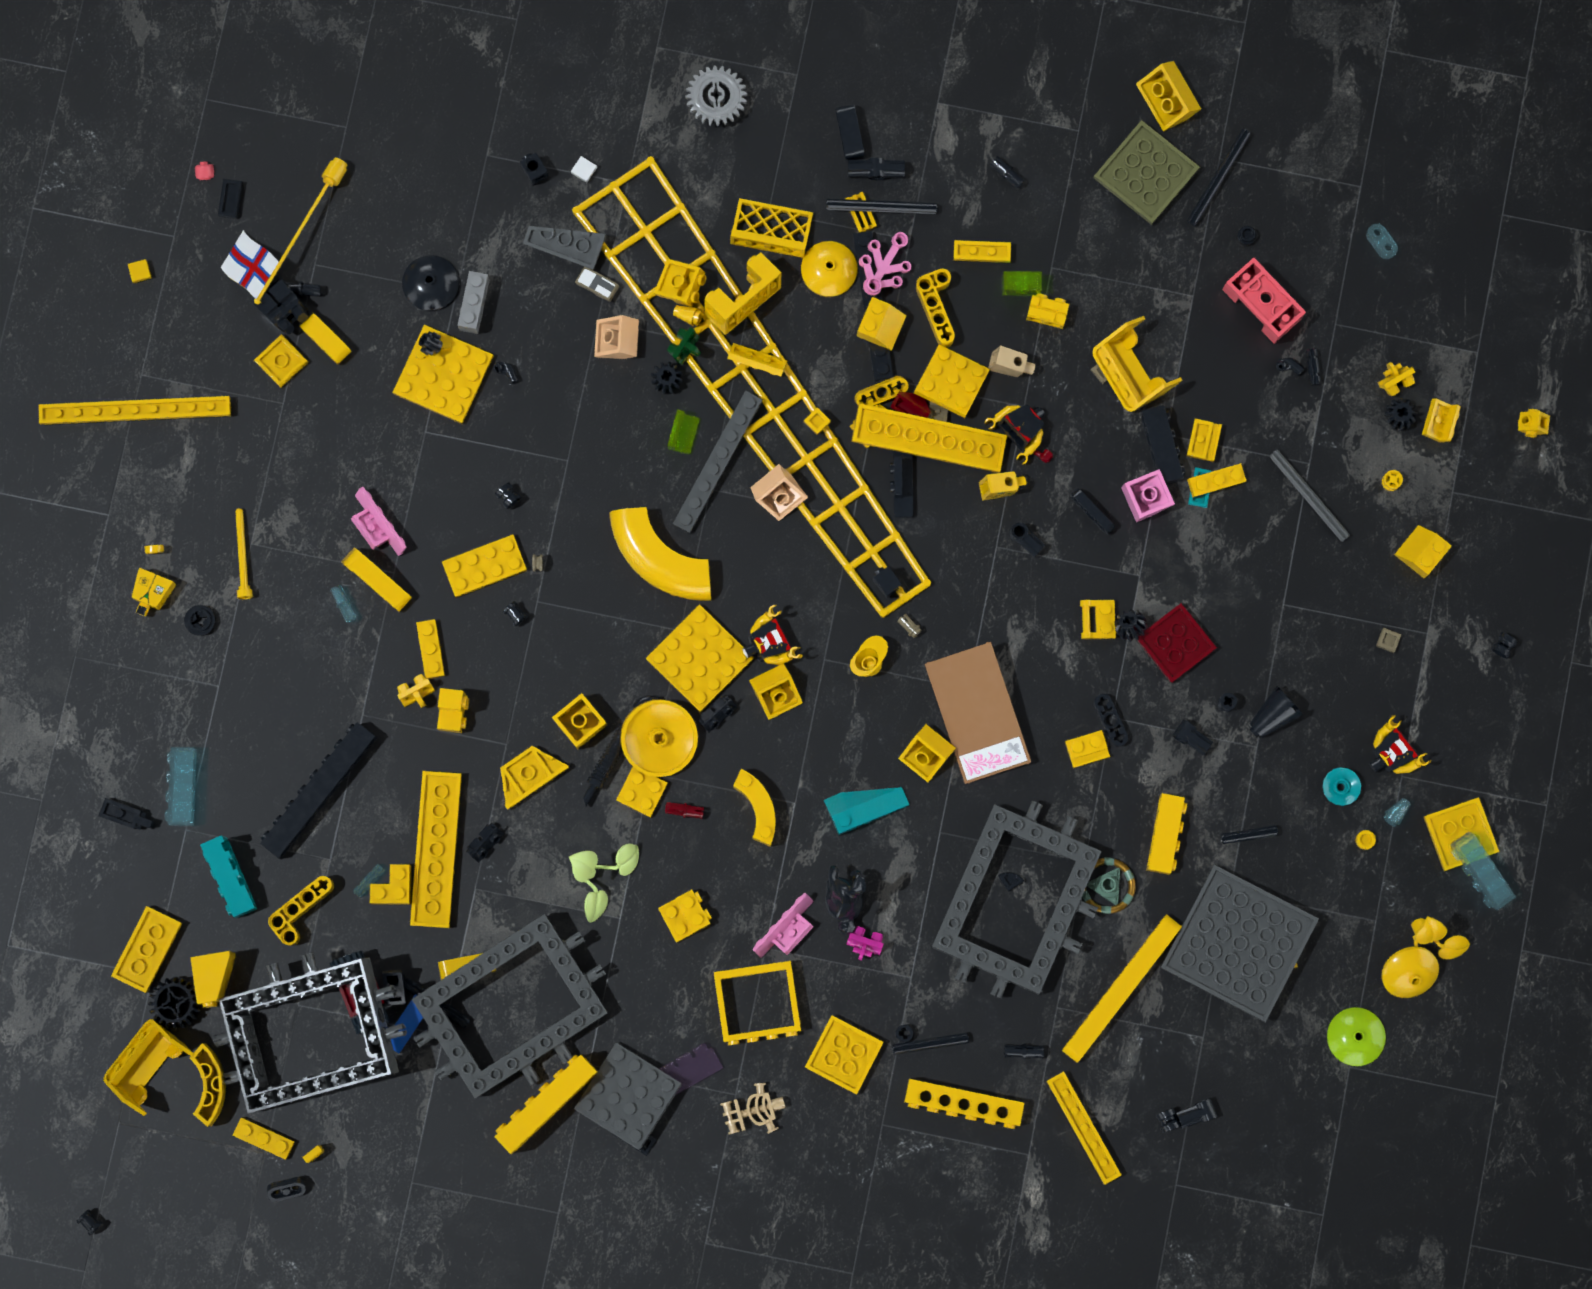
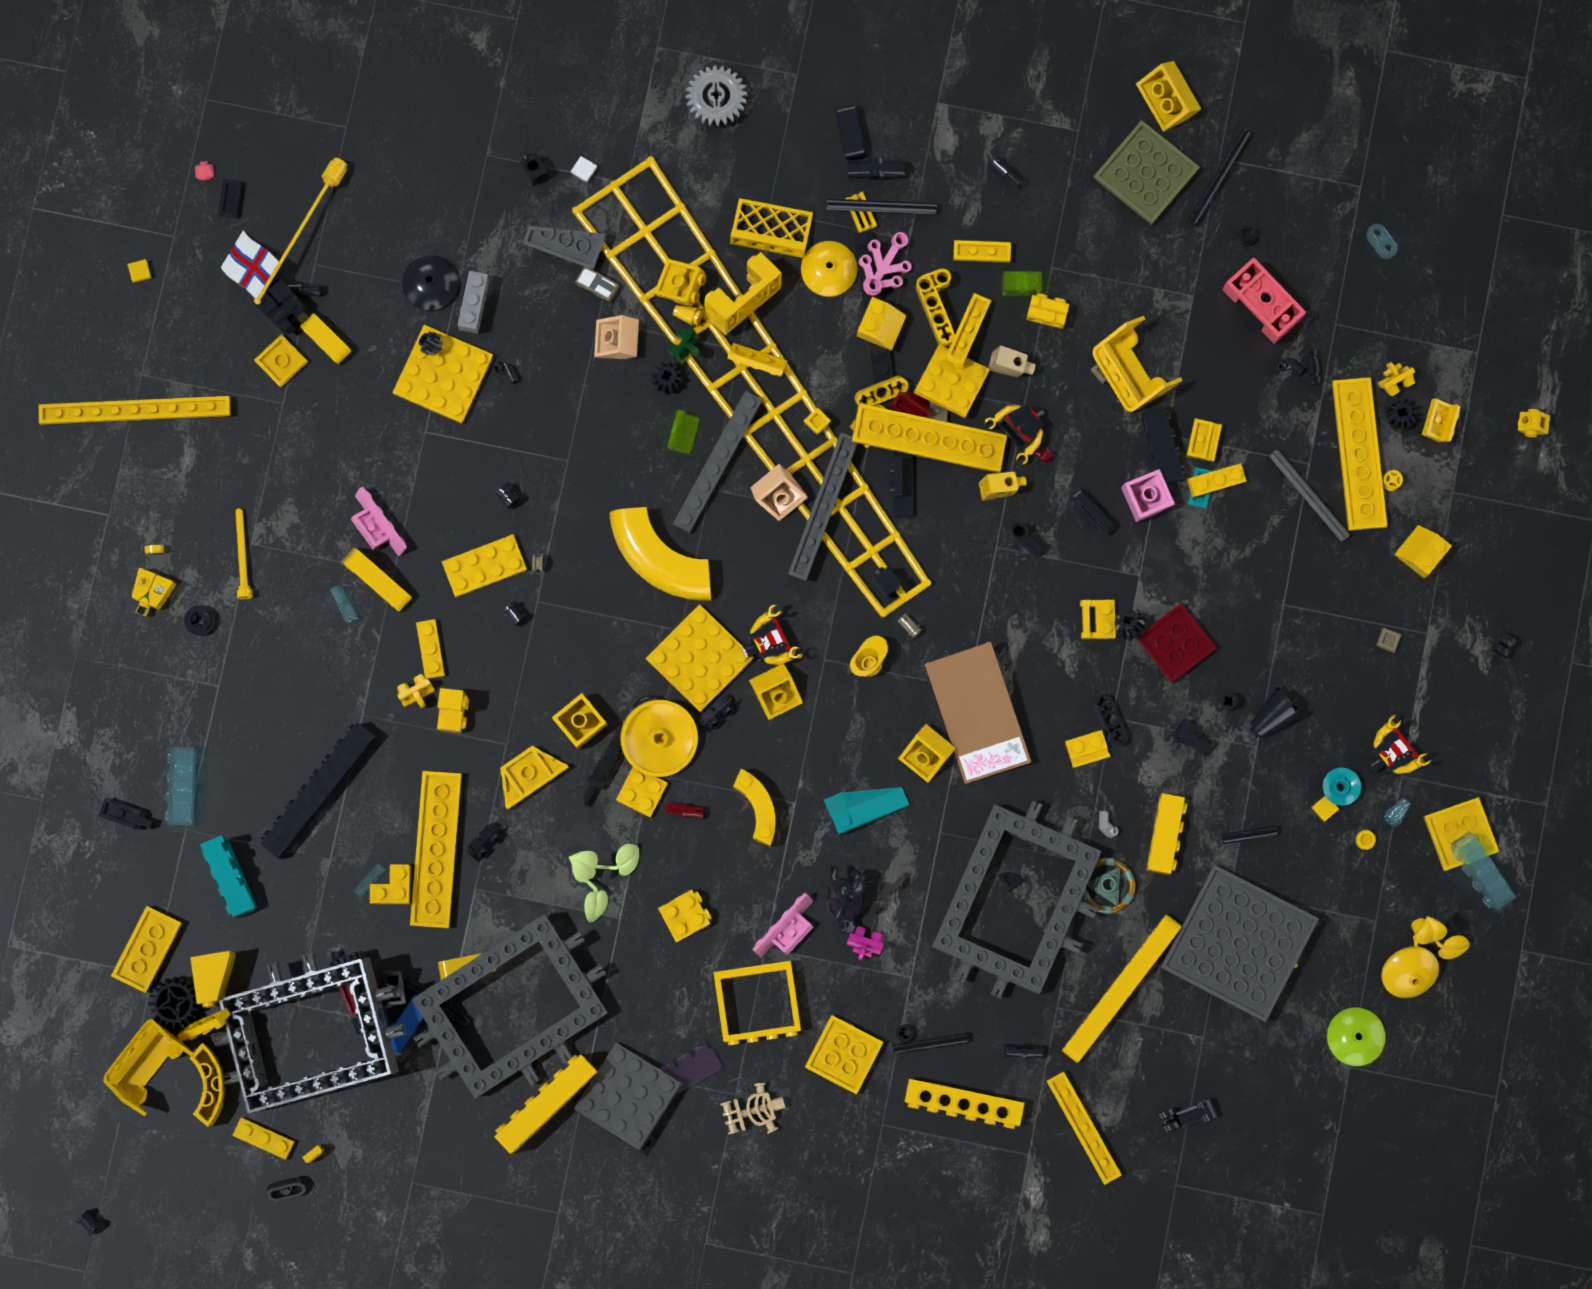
(204, 1025): none -> yellow plate
(303, 907): yellow beam -> none
(823, 507): none -> dark grey plate
(968, 329): none -> yellow plate
(1105, 827): none -> light grey arm
(1324, 808): none -> yellow tile
(1359, 454): none -> yellow plate

